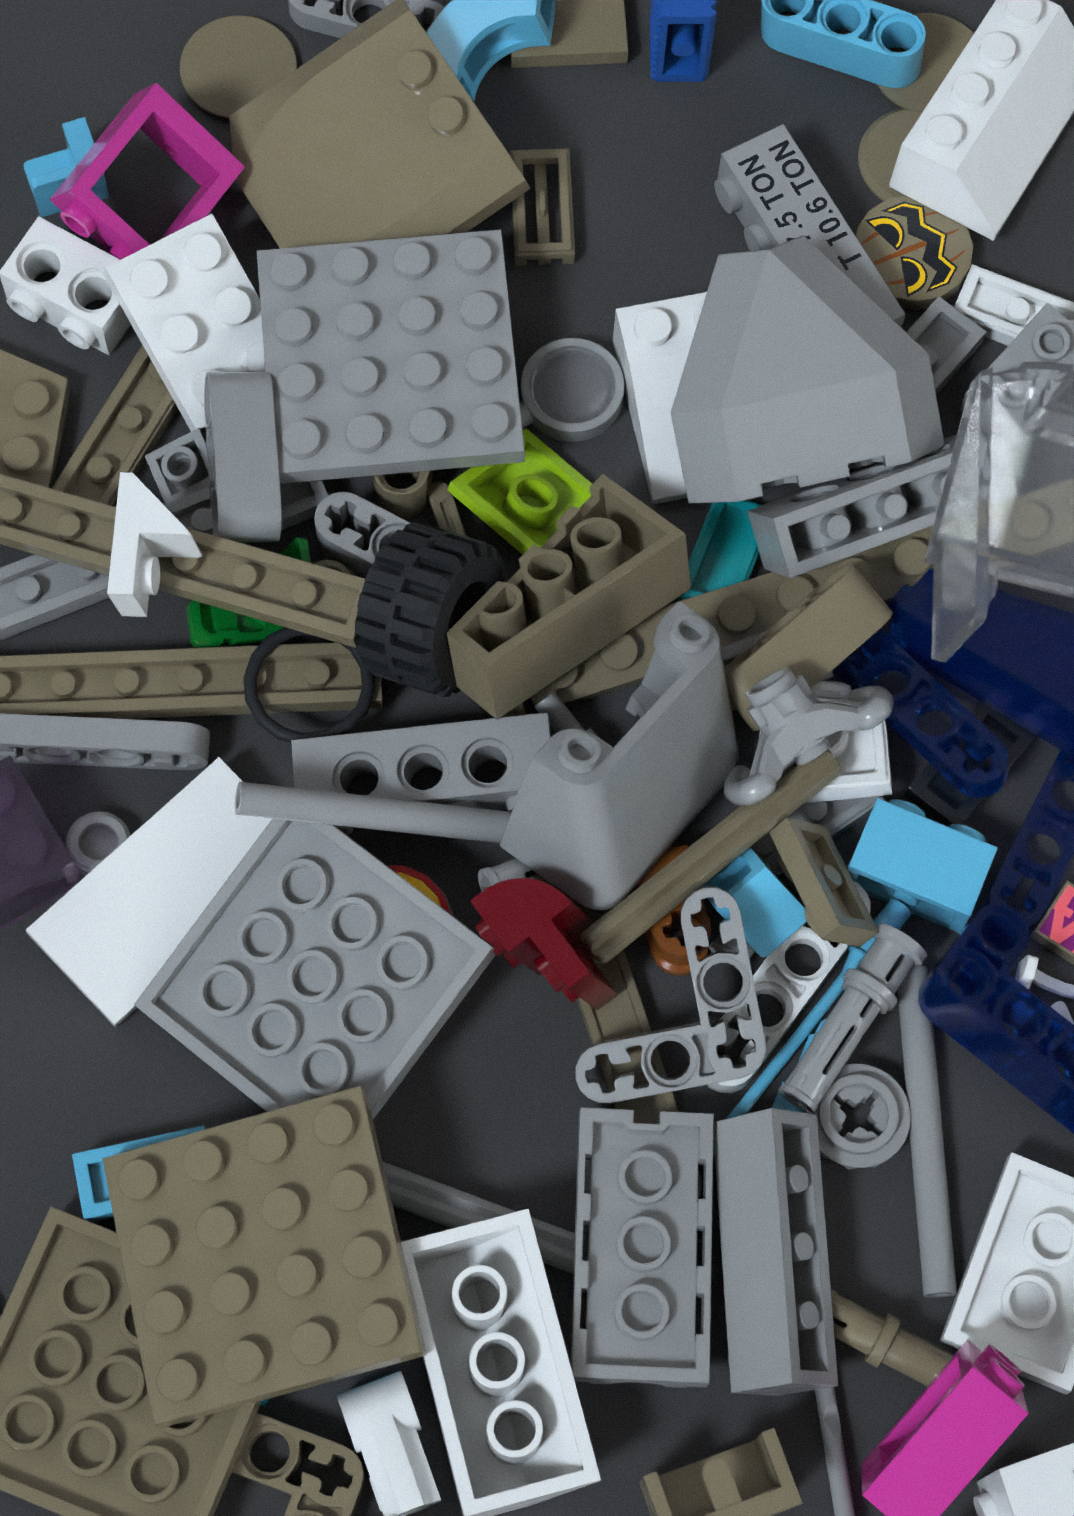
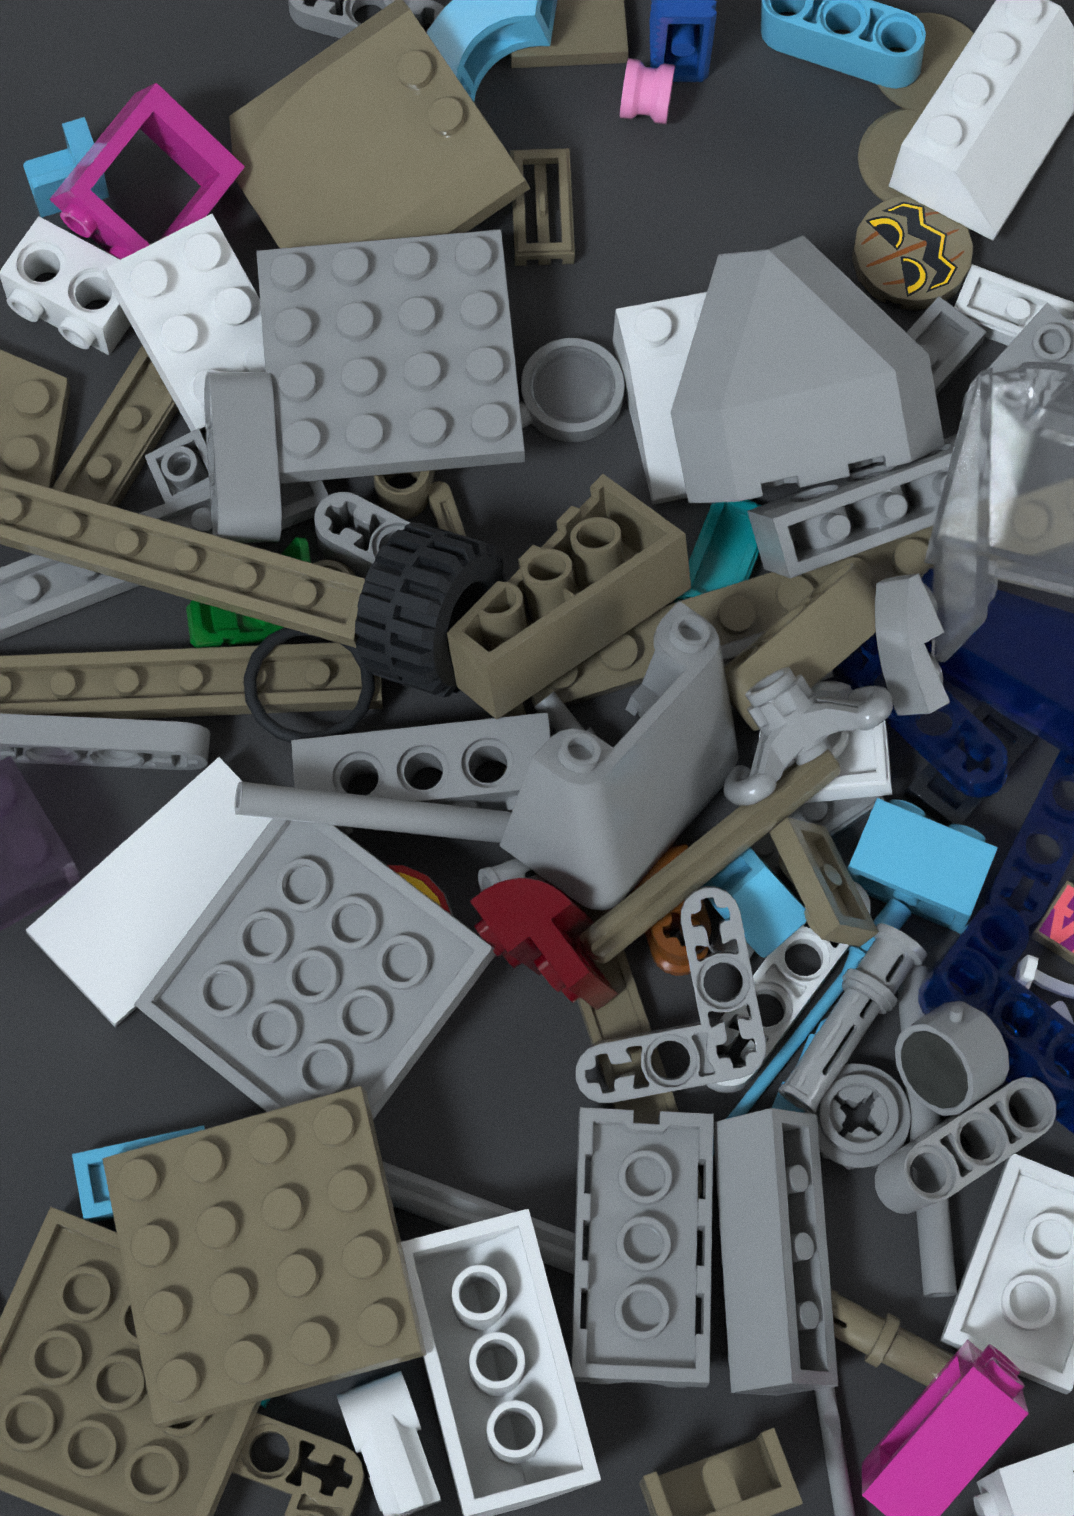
(94, 839): light grey tile -> none
(141, 535): white slope -> none
(234, 63): dark tan piece -> none
(523, 497): lime slope -> none
(647, 91): none -> bright pink wheel
(783, 199): light grey brick -> none
(903, 623): none -> light grey slope
(940, 1156): none -> light grey beam
(952, 1058): none -> light grey piece

